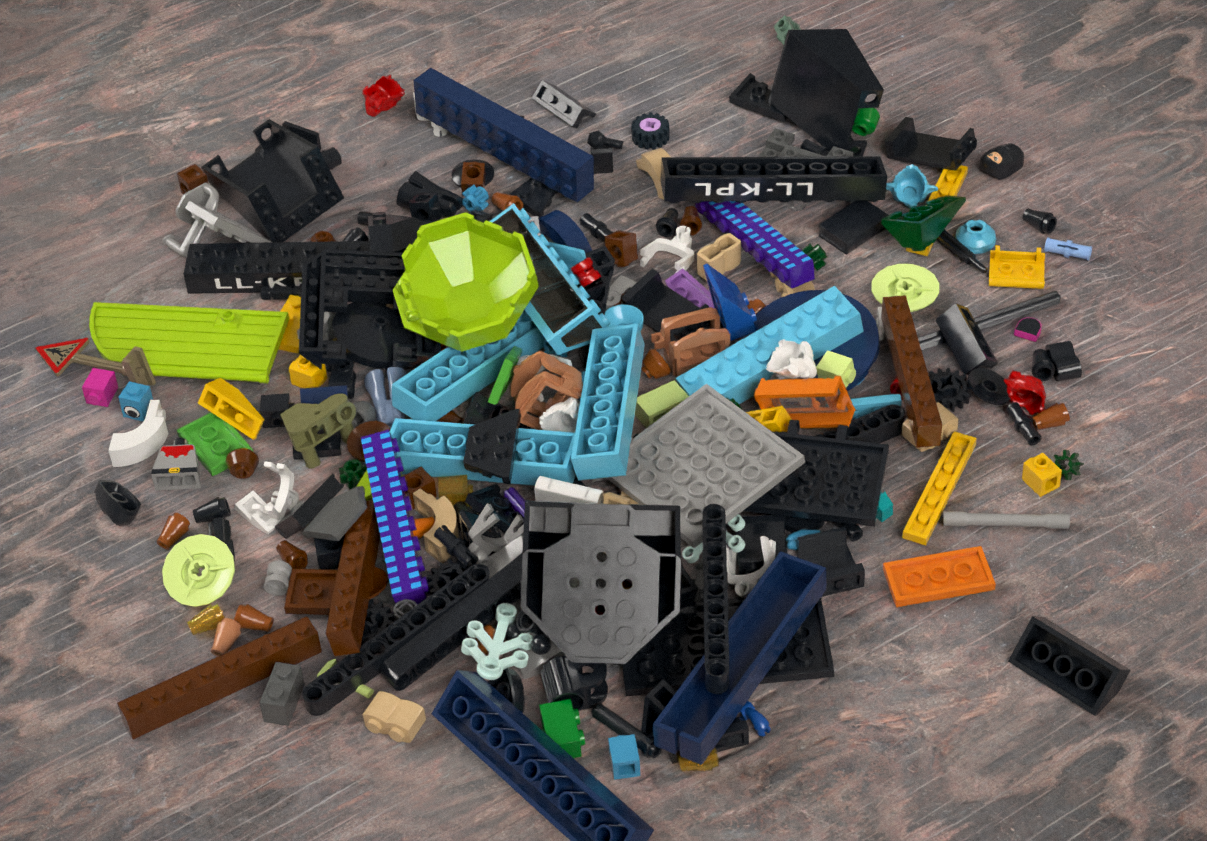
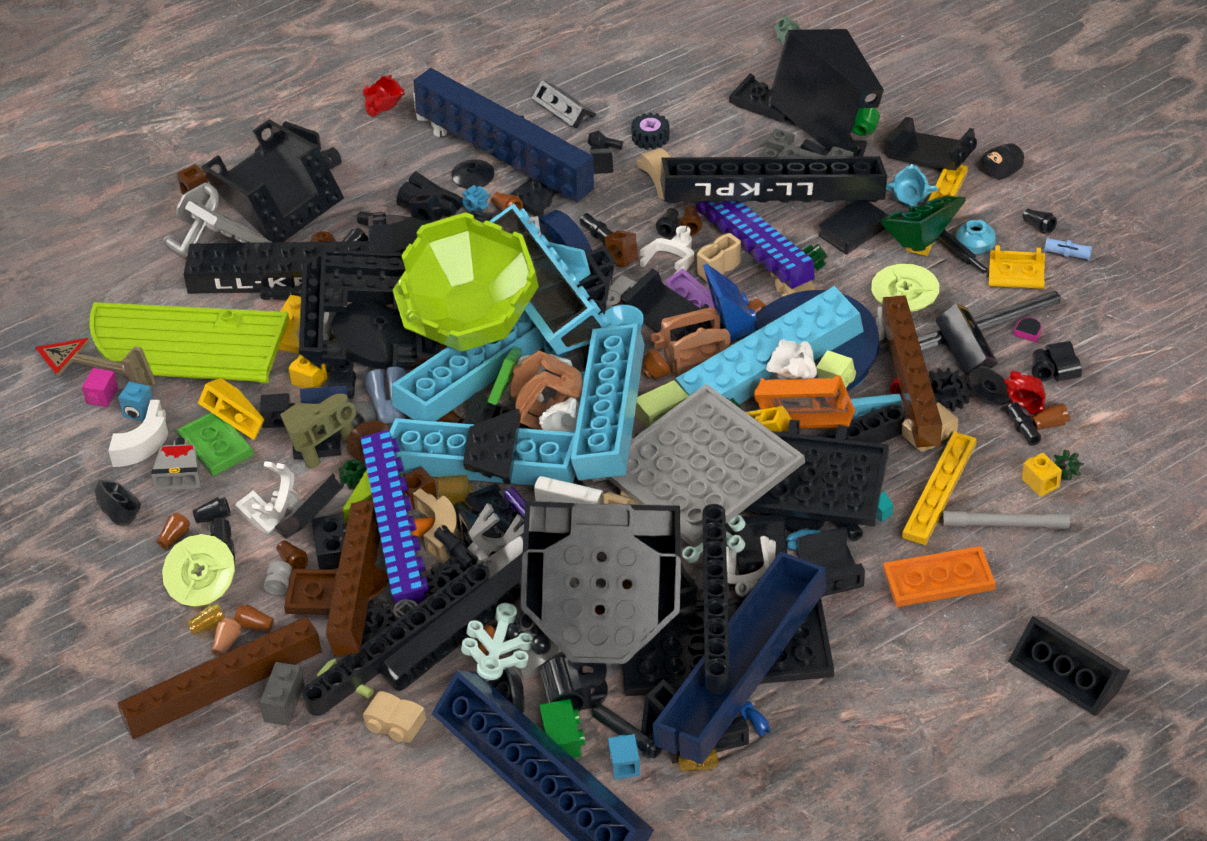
(242, 462): reddish brown cone -> none
(338, 515): dark grey tile -> none
(470, 170): reddish brown brick -> none
(585, 272): red wheel -> none

